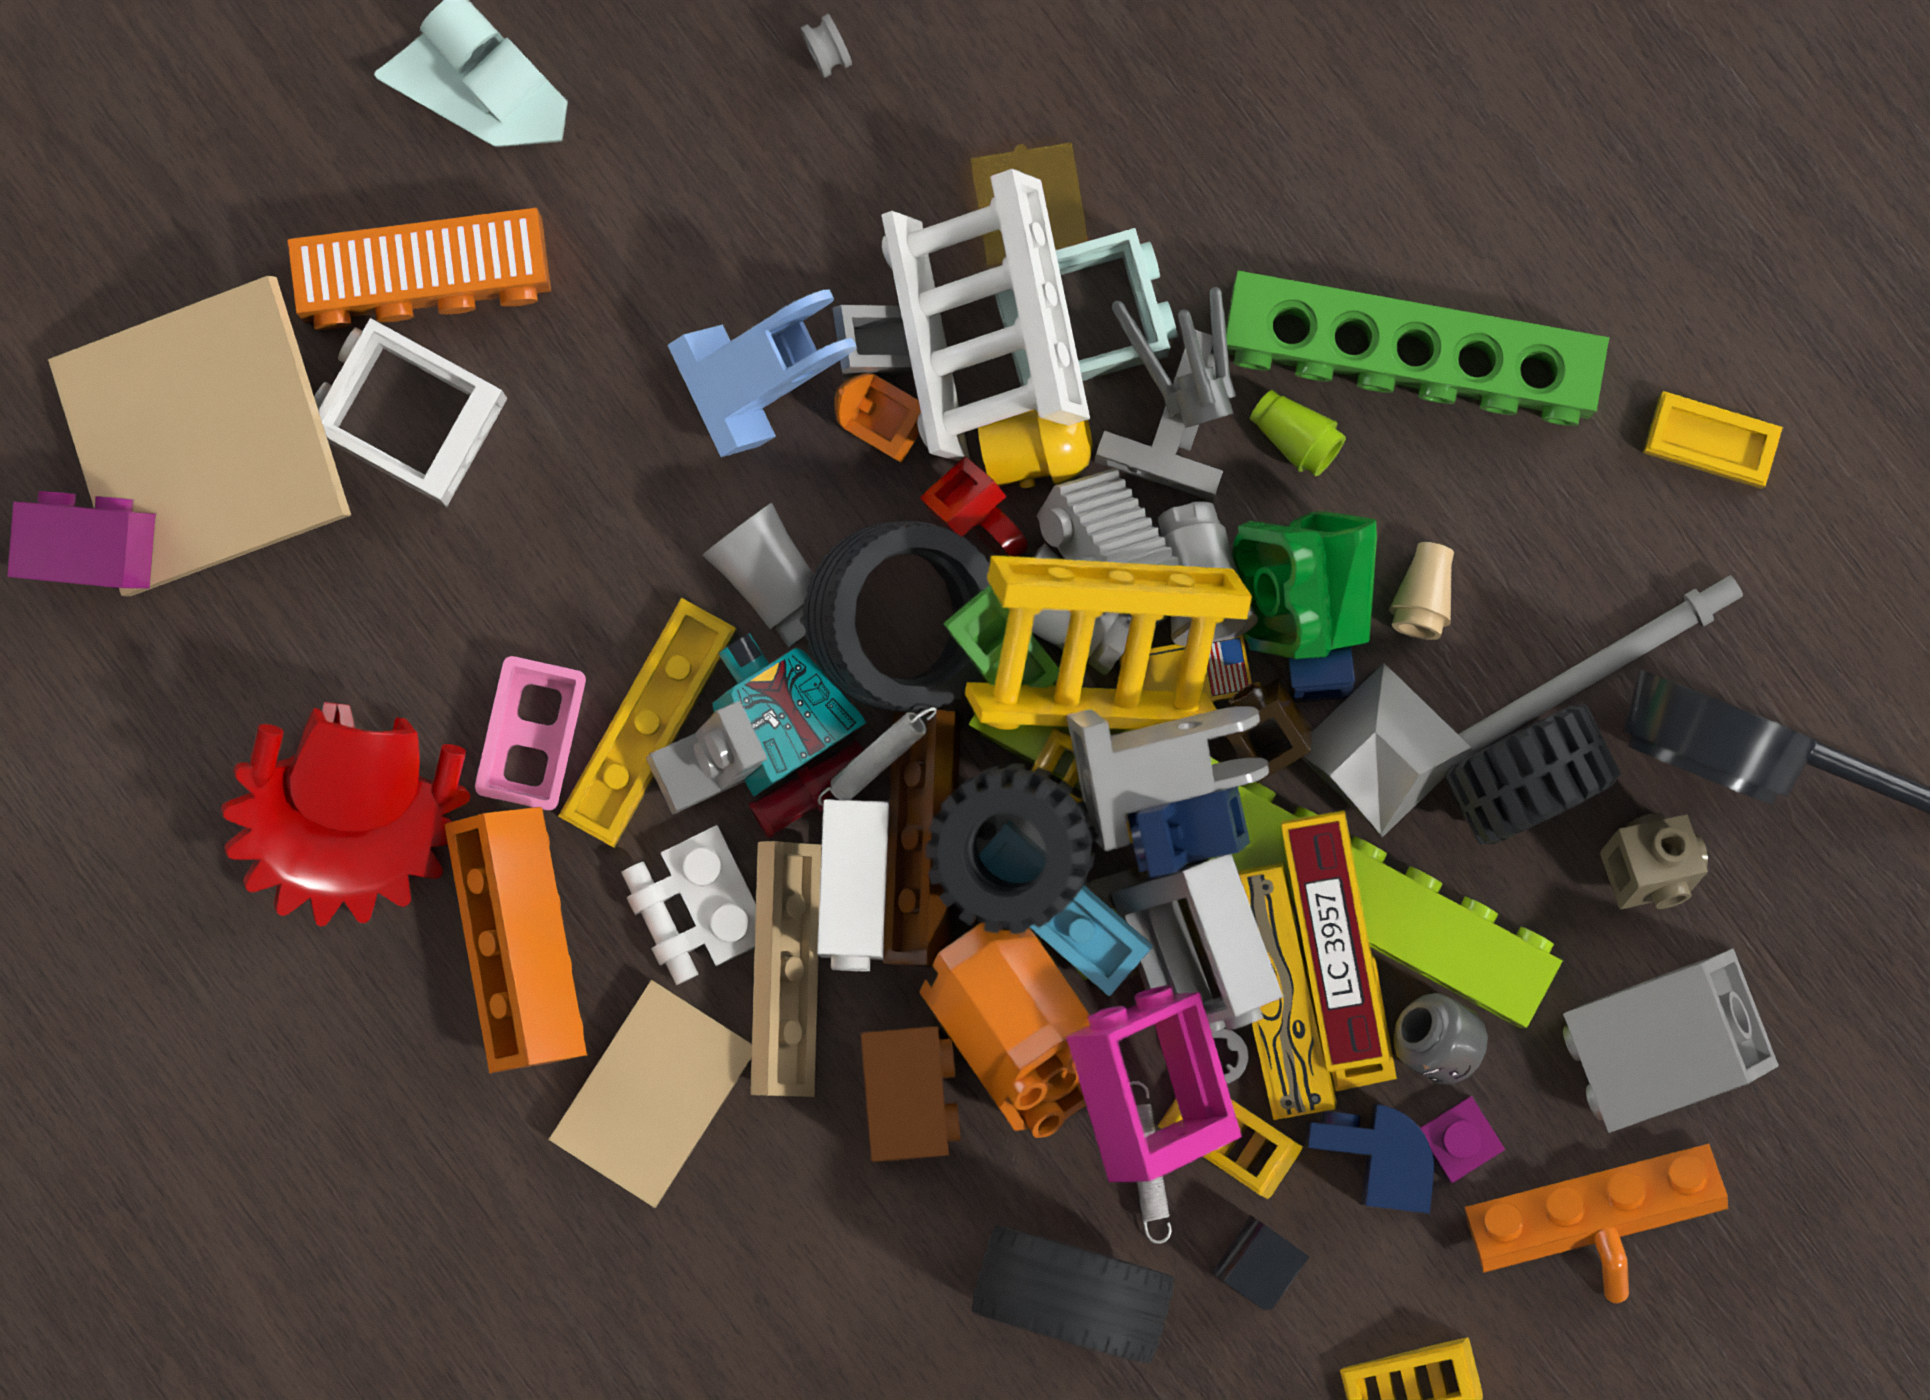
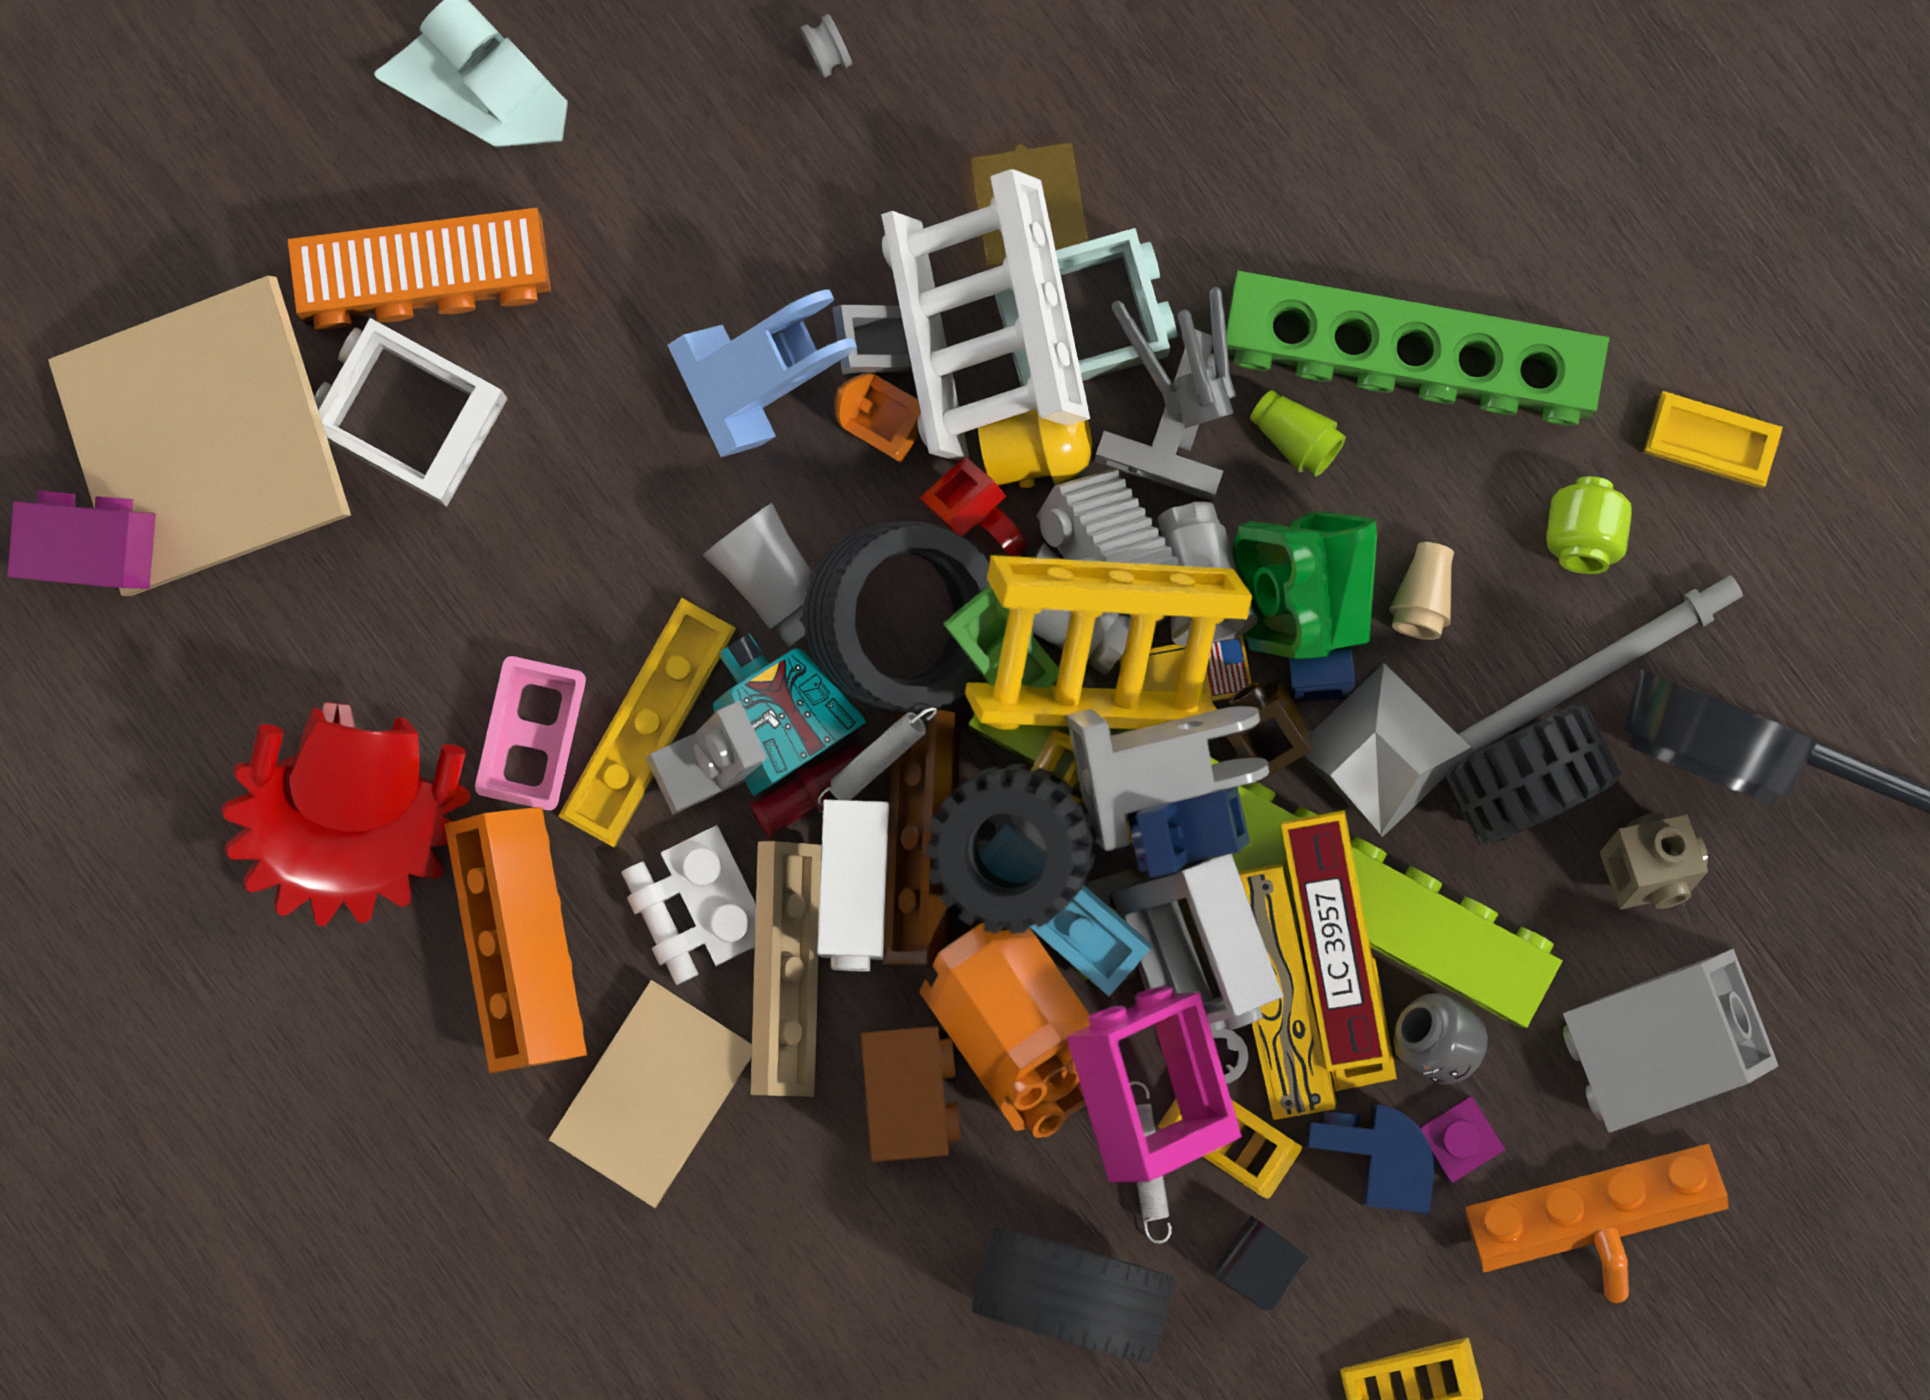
(1589, 525): none -> lime head

